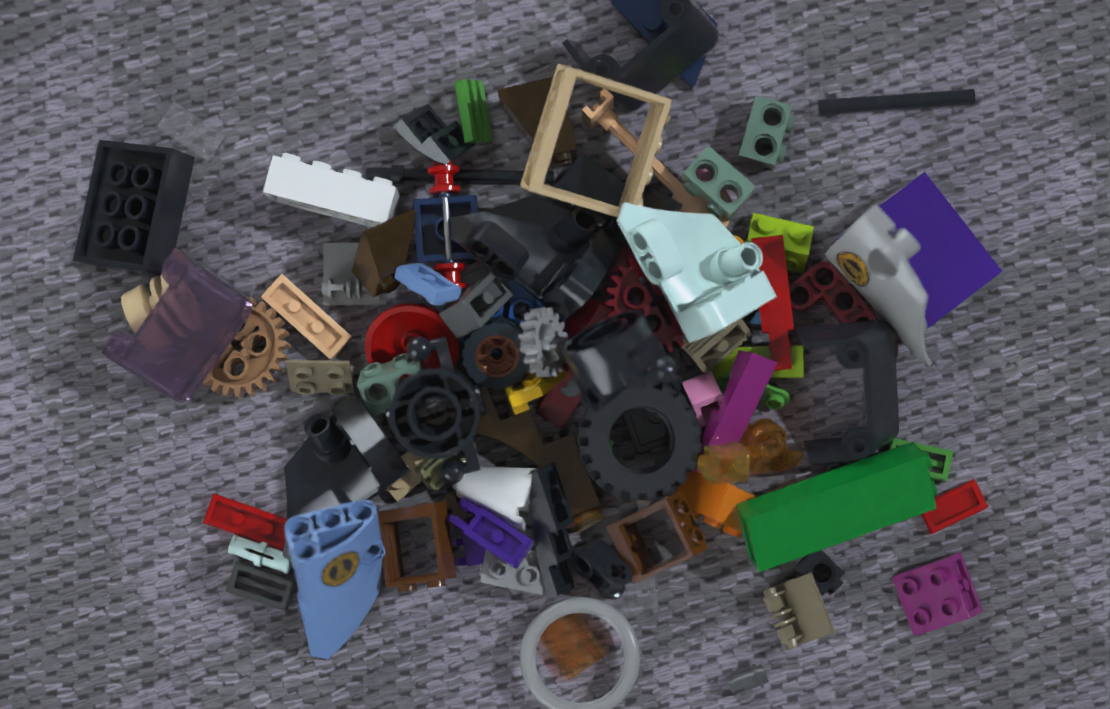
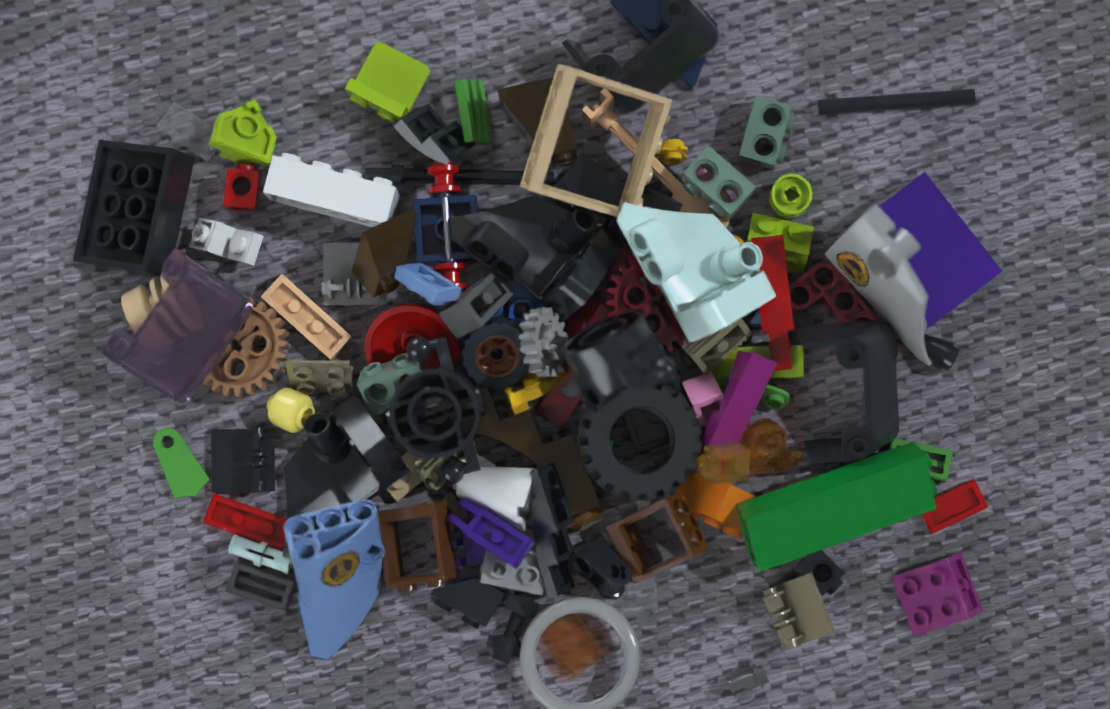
(179, 465): none -> bright green piece
(226, 241): none -> white slope
(243, 460): none -> black hinge
(244, 135): none -> lime plate
(248, 201): none -> red brick
(289, 409): none -> light yellow head
(388, 82): none -> lime bracket
(470, 598): none -> black slope
(507, 645): none -> black piece
(672, 152): none -> yellow plate
(790, 196): none -> lime wheel
(940, 352): none -> black cone

